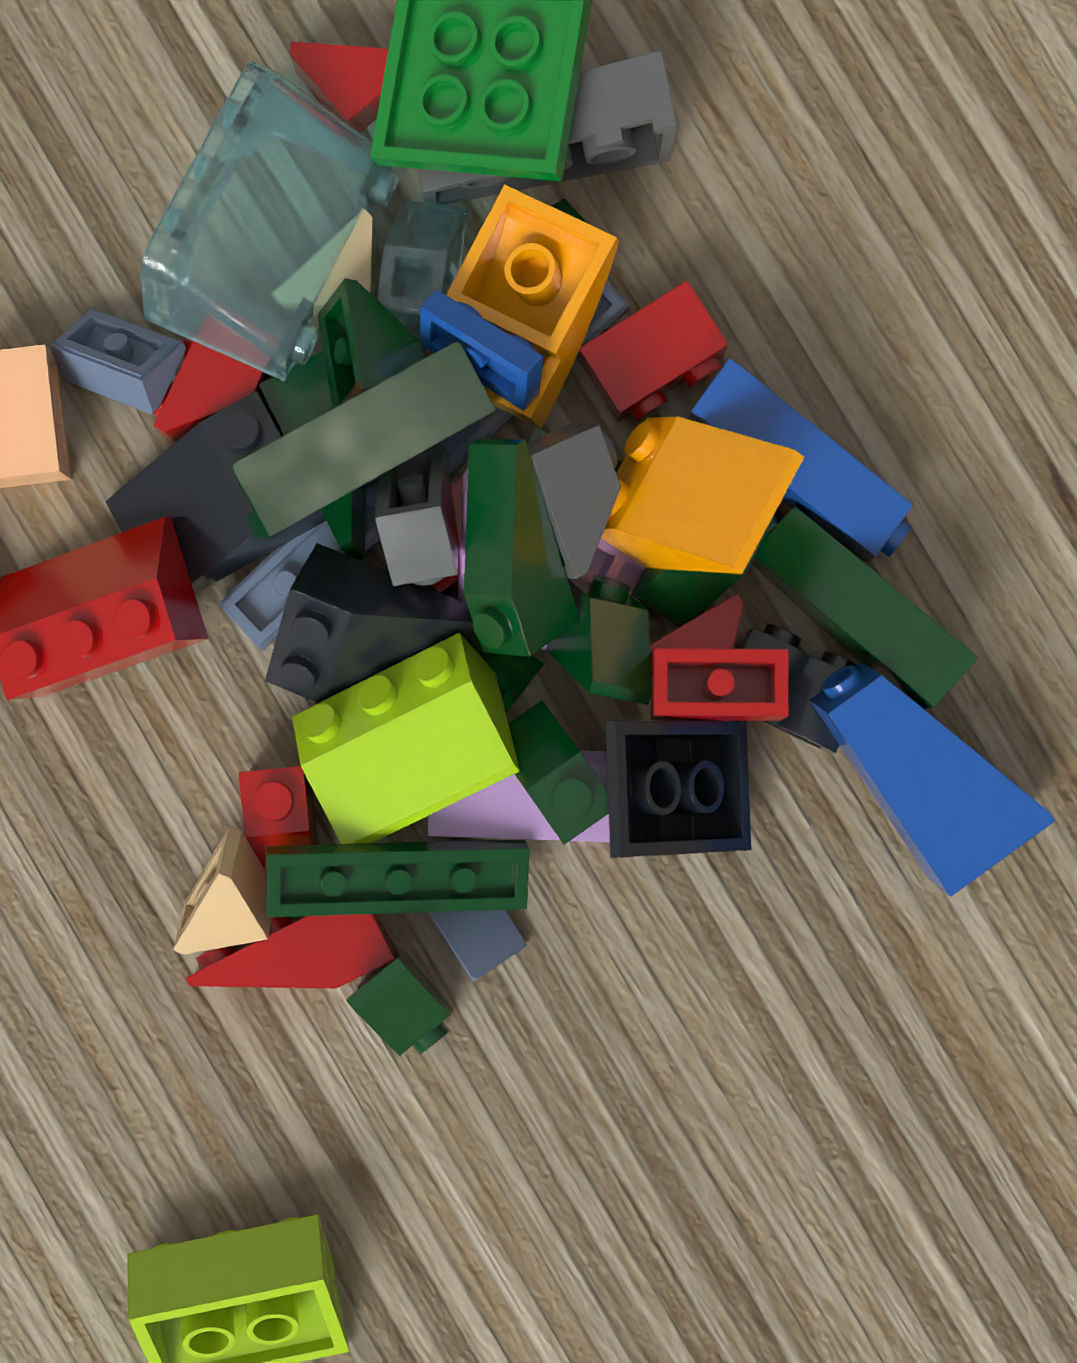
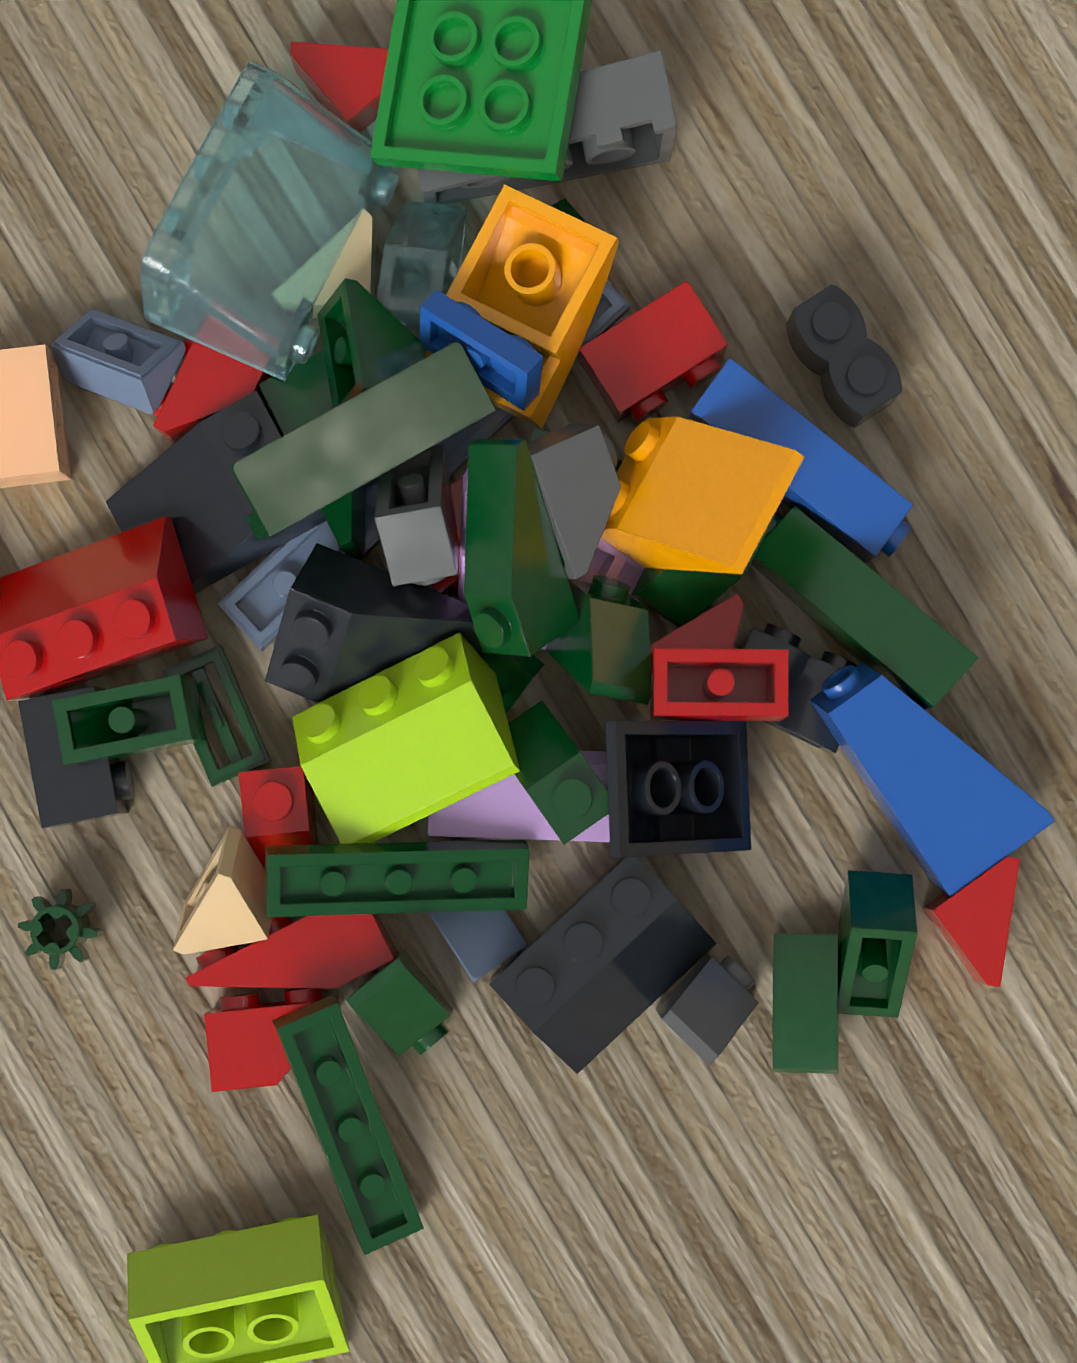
(70, 791): none -> black brick
(77, 933): none -> dark green gear
(129, 720): none -> dark green slope
(205, 753): none -> dark green tile
(244, 1042): none -> red slope
(348, 1124): none -> dark green plate
(602, 962): none -> black slope
(709, 1006): none -> dark grey slope
(805, 1003): none -> dark green slope
(833, 343): none -> black brick
(875, 942): none -> dark green slope
(979, 920): none -> red slope

